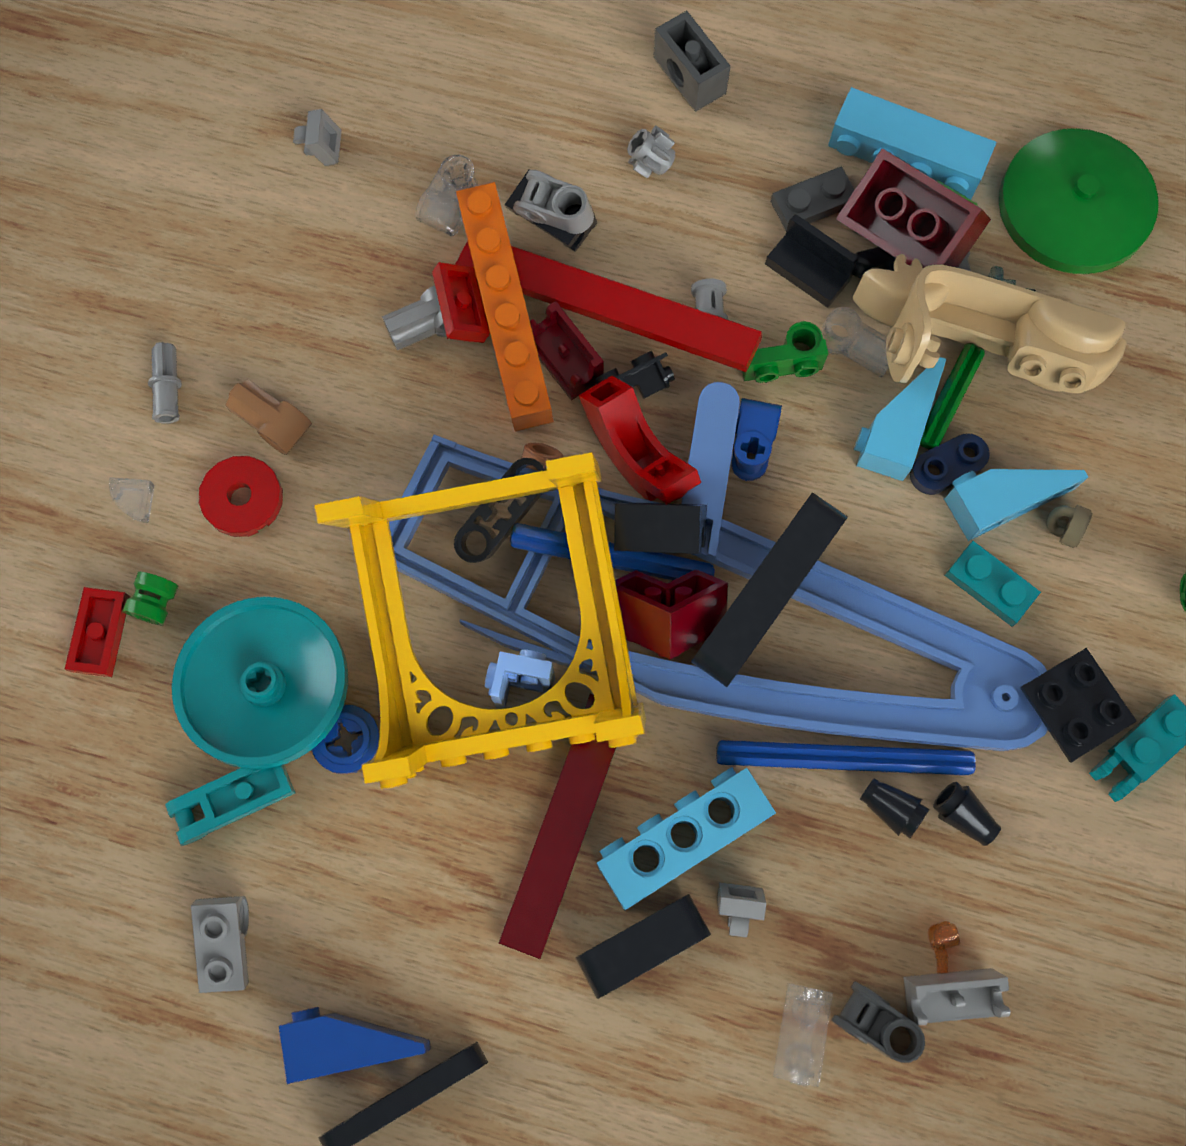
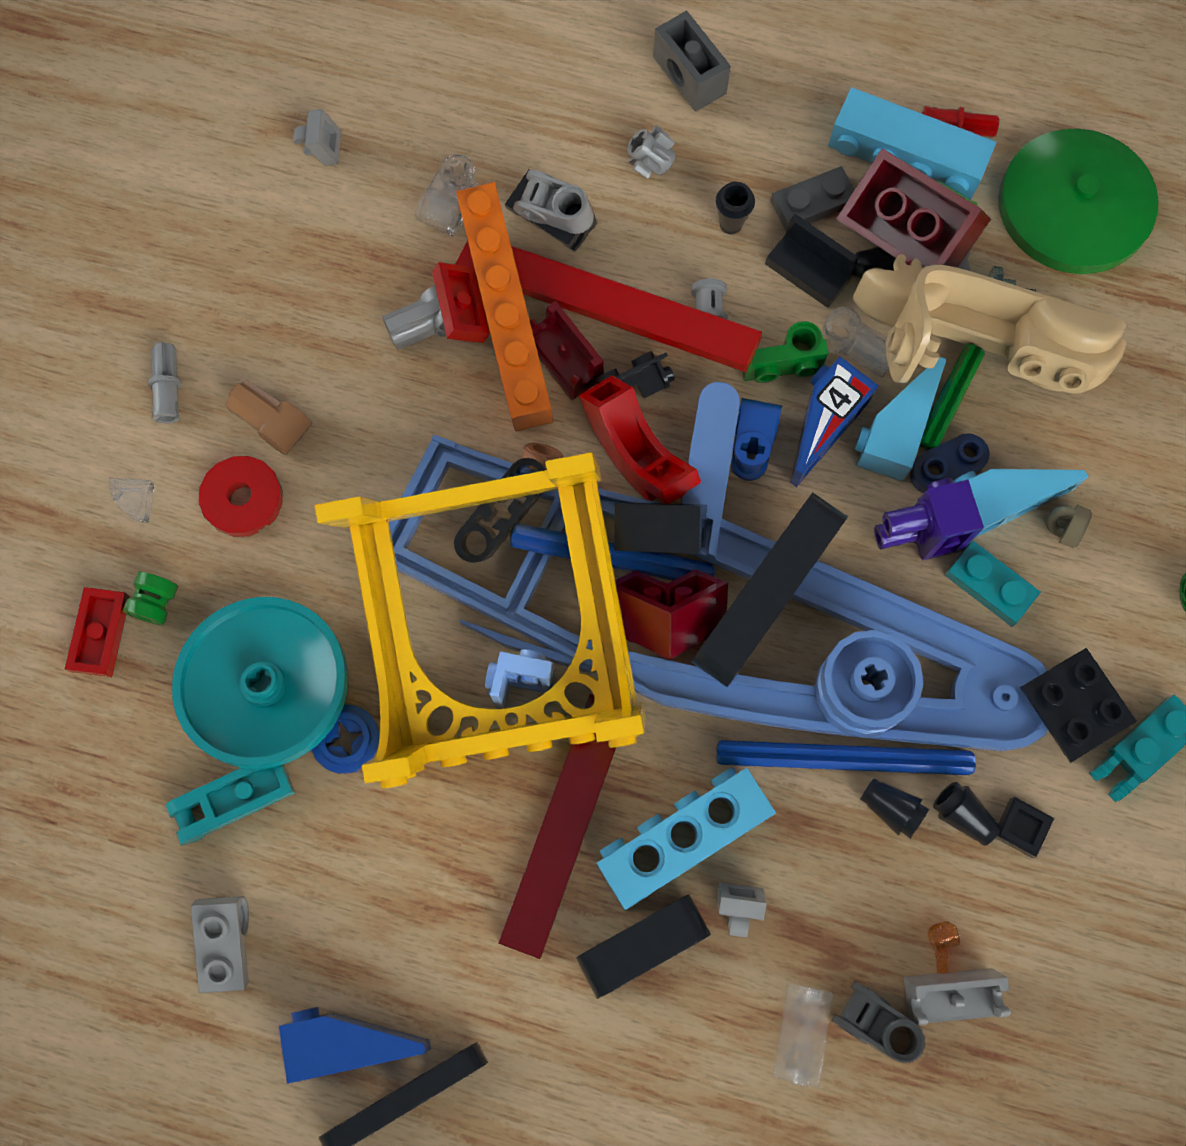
(734, 206): none -> black cone
(834, 404): none -> slope
(875, 707): none -> medium blue wheel
(938, 523): none -> dark purple brick
(976, 123): none -> red axle
(1024, 827): none -> black tile

